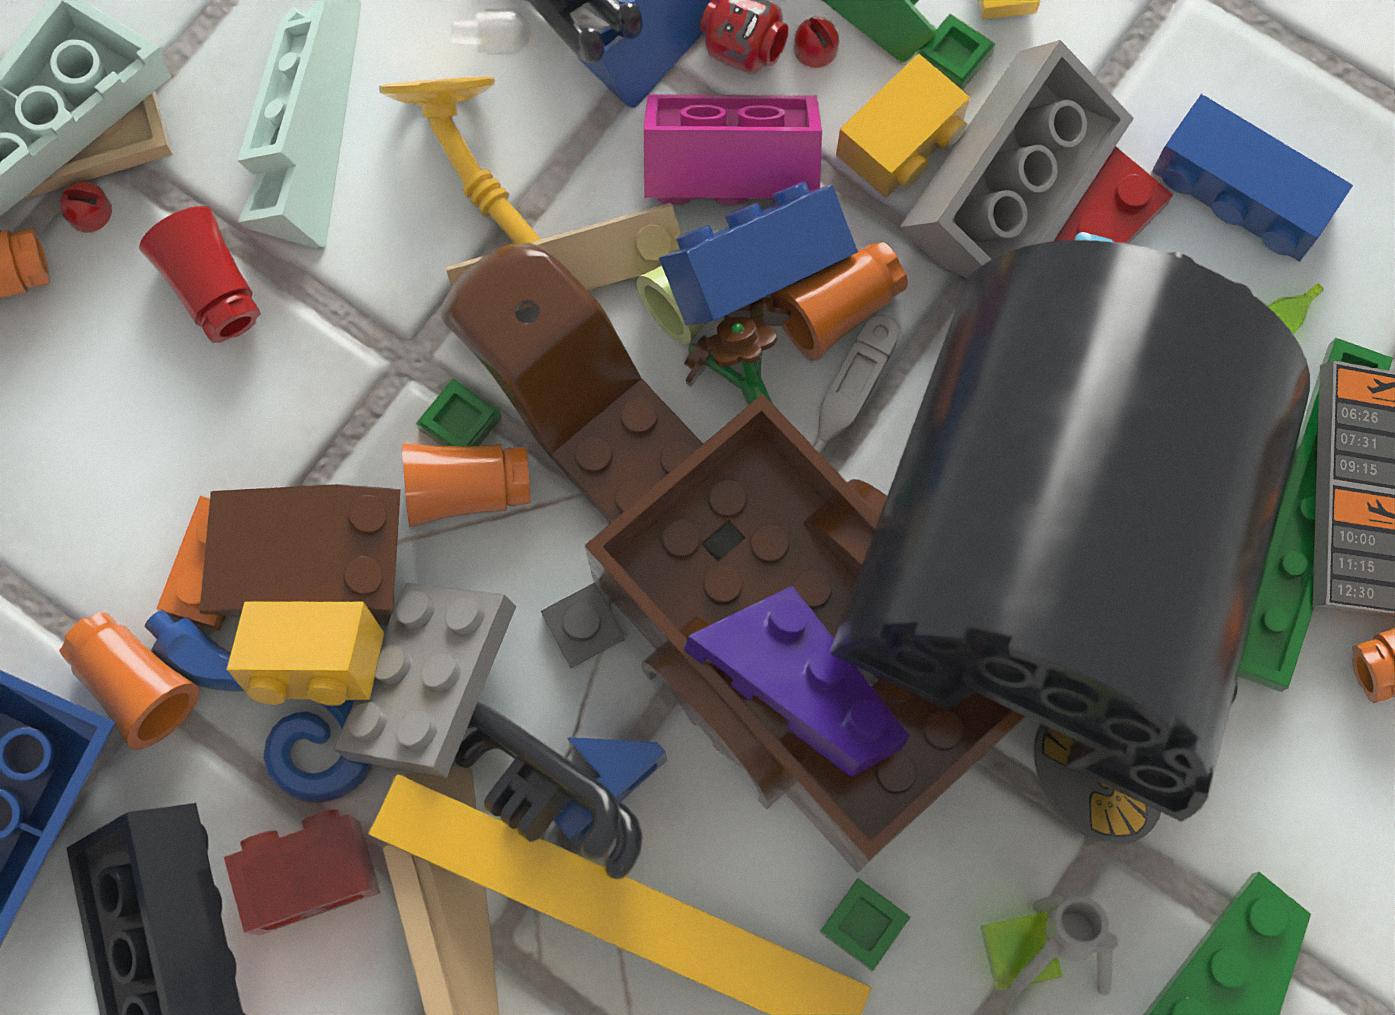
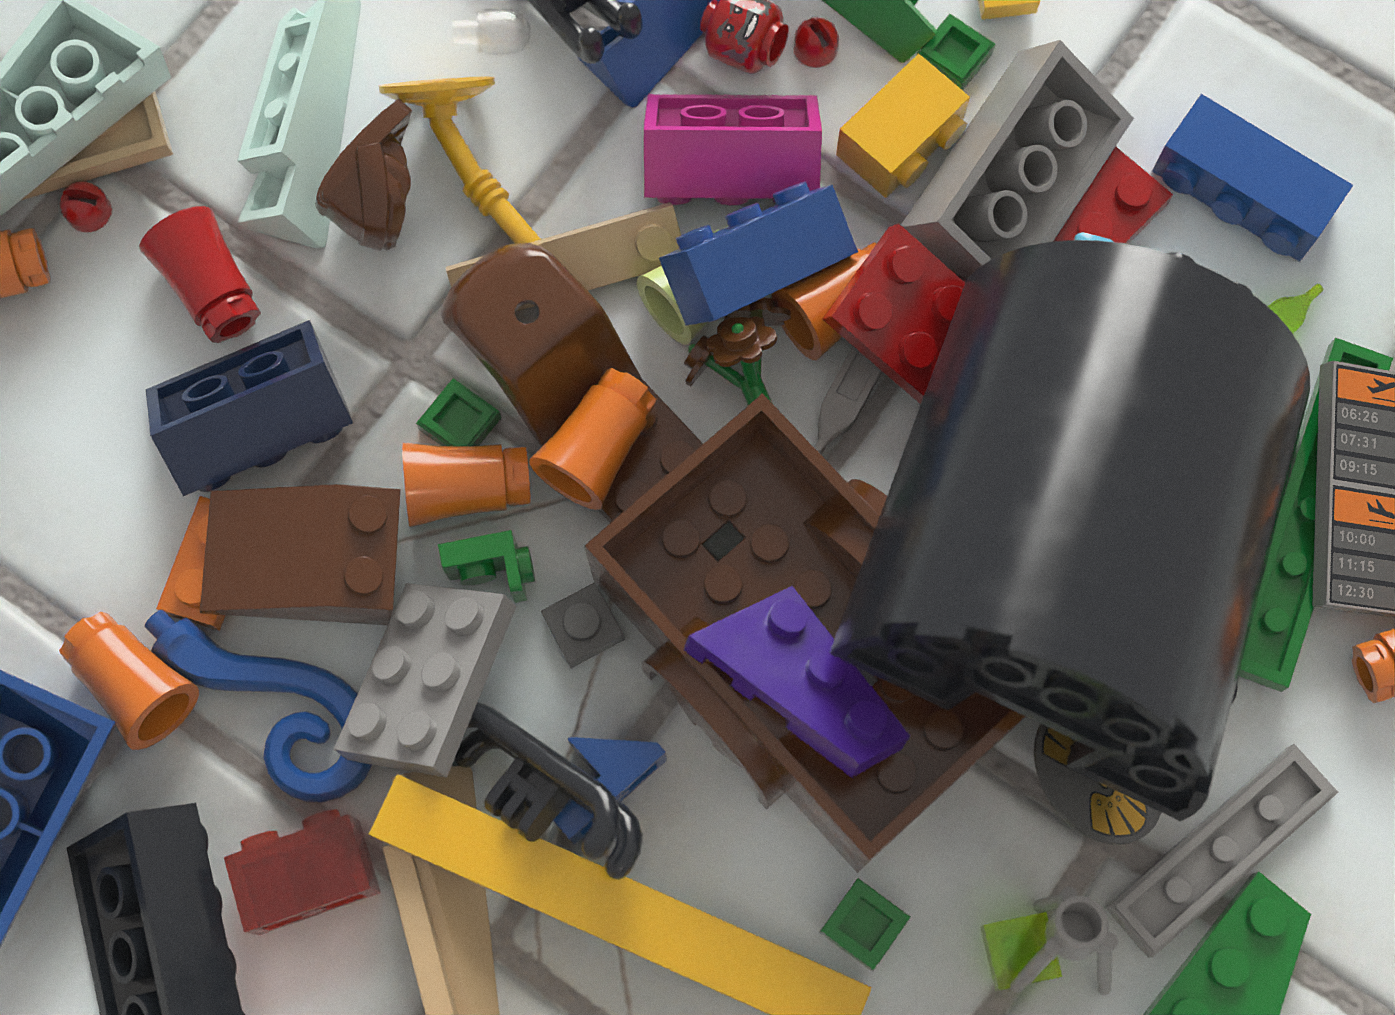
(246, 409): none -> dark blue slope
(306, 651): yellow brick -> none
(370, 182): none -> reddish brown hair
(480, 557): none -> green bracket
(595, 439): none -> orange plant
(898, 309): none -> red plate
(1221, 850): none -> light grey tile

